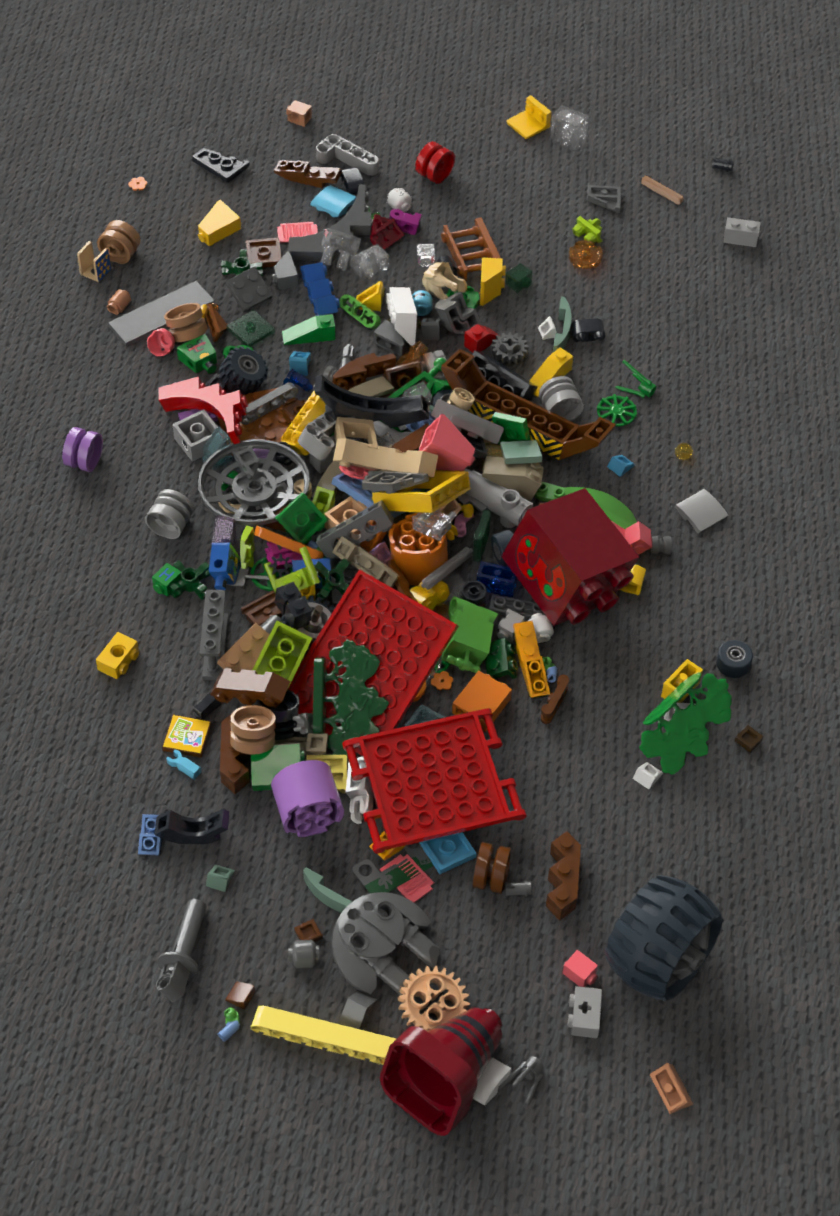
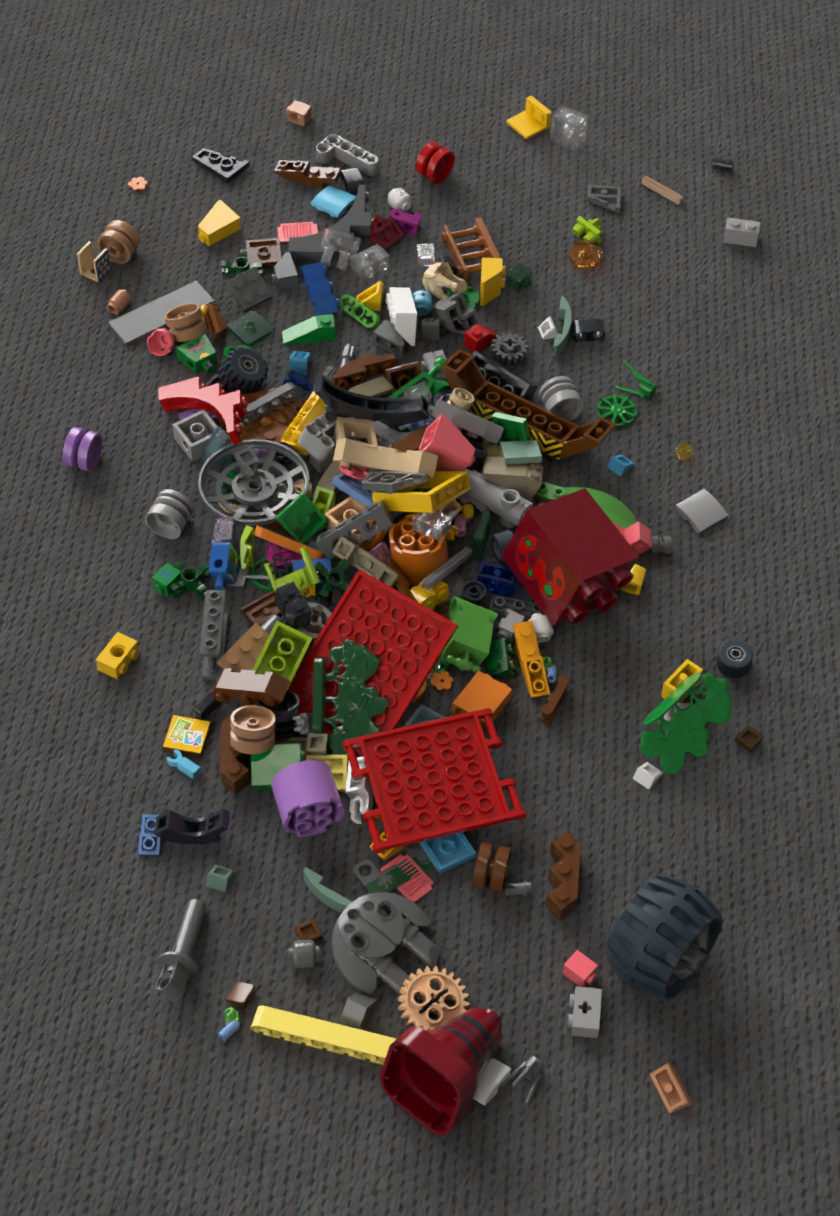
(414, 354): clear orange plate -> none
(556, 365): yellow slope -> none

